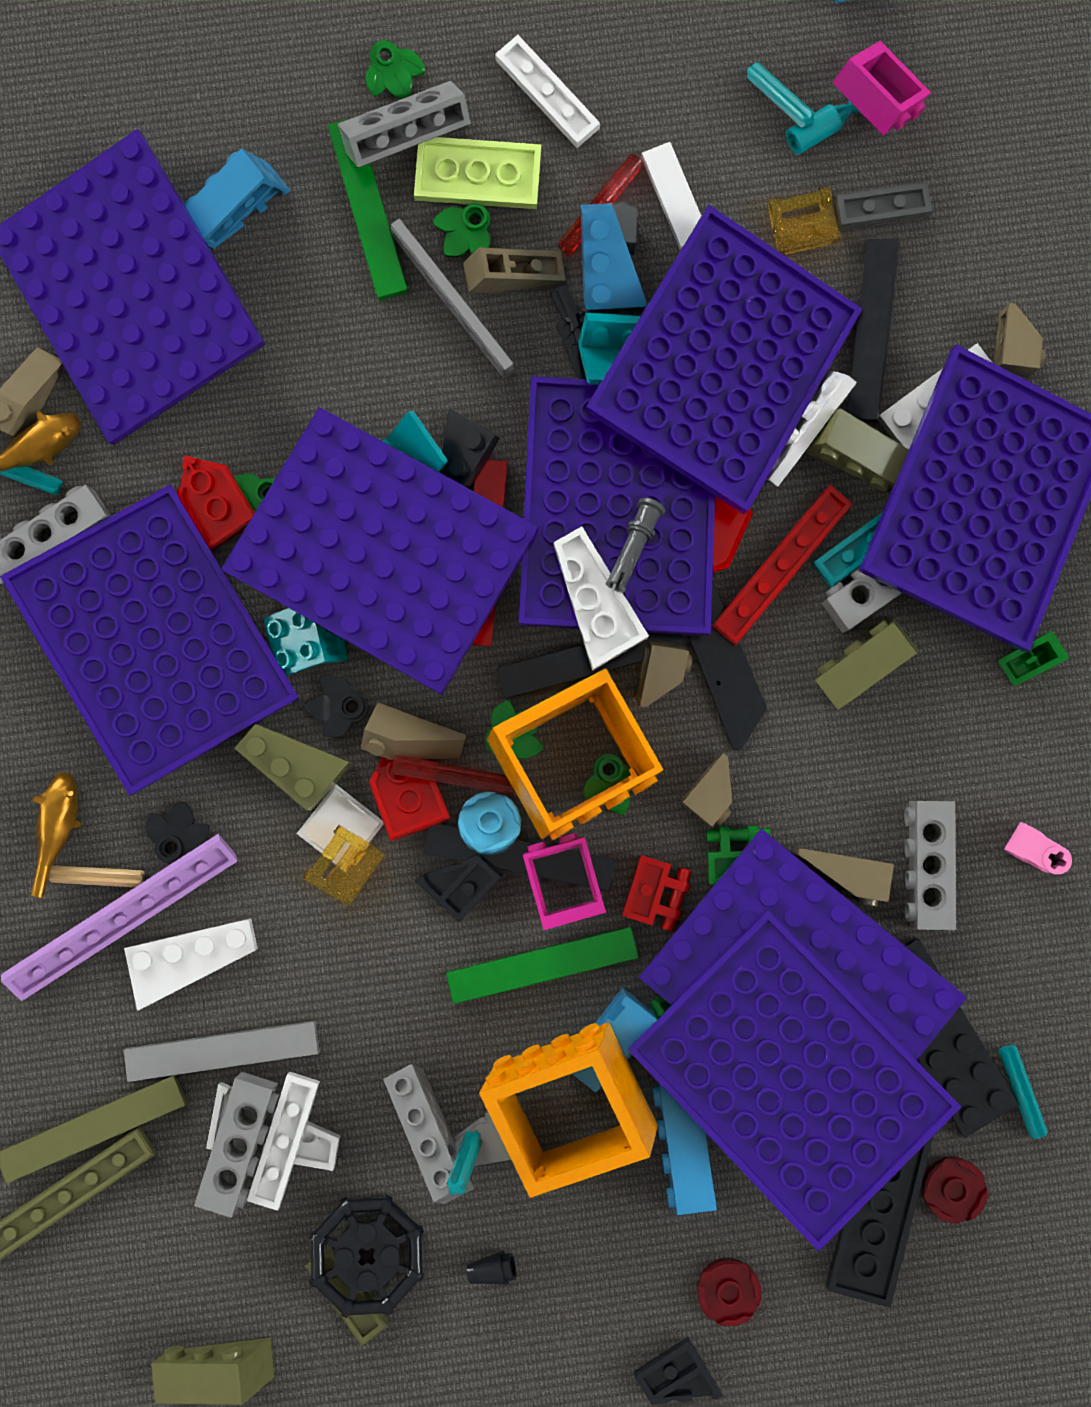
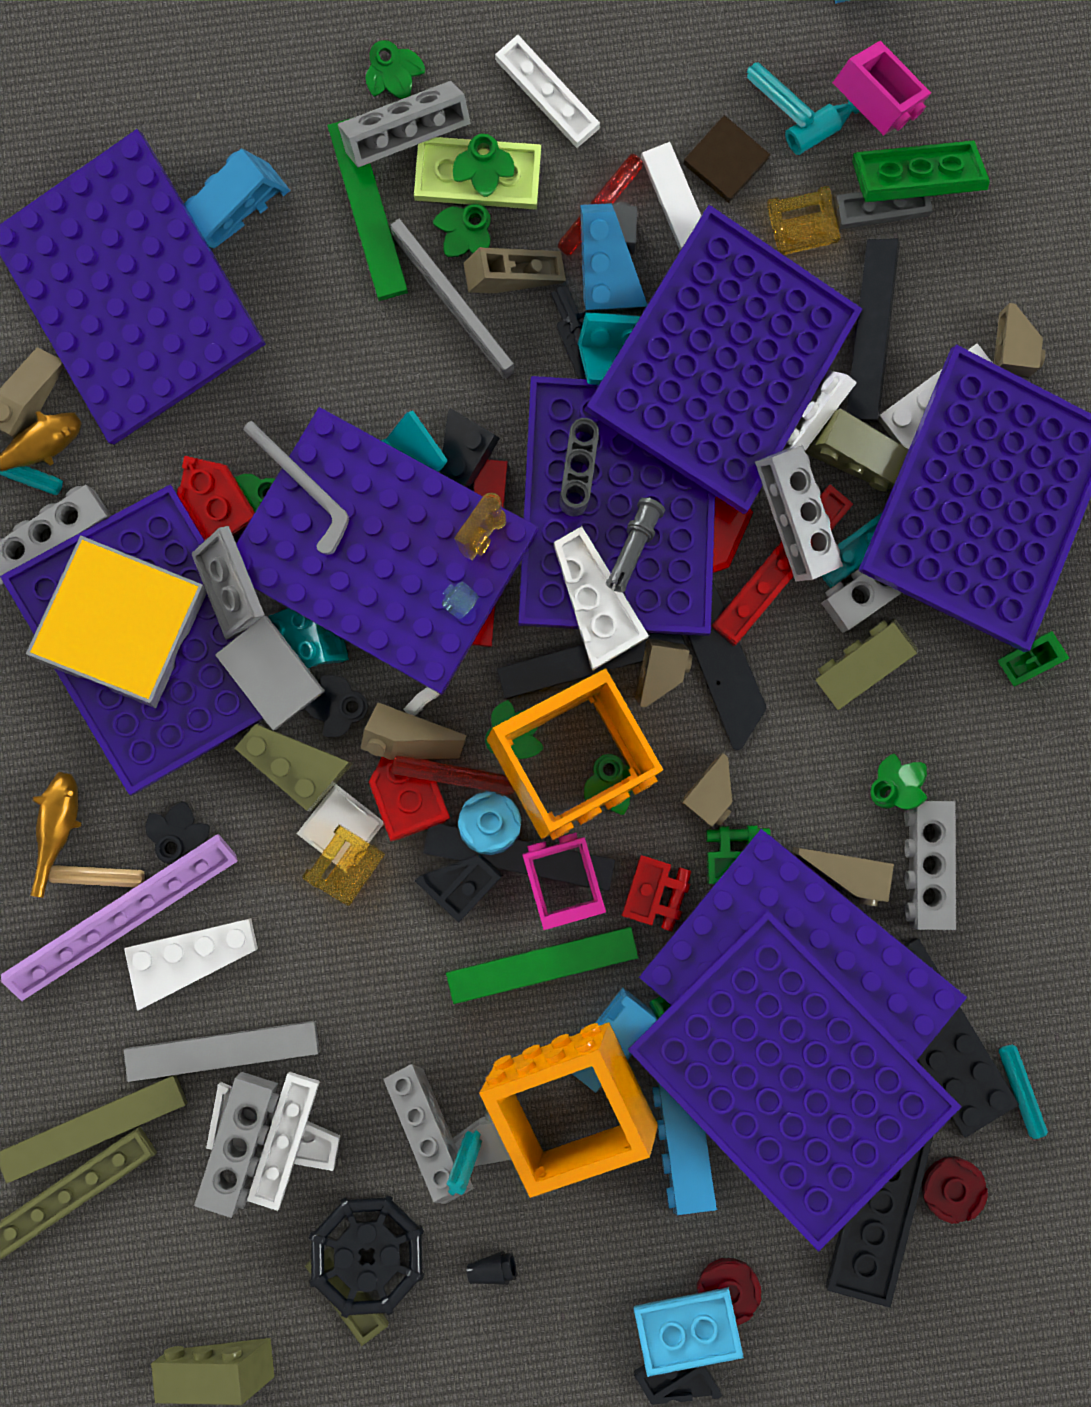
(117, 621): none -> yellow tile
(227, 583): none -> light grey tile
(269, 673): none -> light grey tile
(340, 518): none -> light grey piece
(420, 700): none -> white tile
(459, 599): none -> clear light blue piece
(475, 532): none -> clear yellow plate
(483, 169): none -> green plate
(579, 452): none -> dark grey beam
(688, 1332): none -> medium azure tile
(726, 159): none -> dark brown tile
(786, 503): none -> light grey brick
(903, 782): none -> green plate
(920, 171): none -> green tile
(1034, 848): bright pink piece -> none

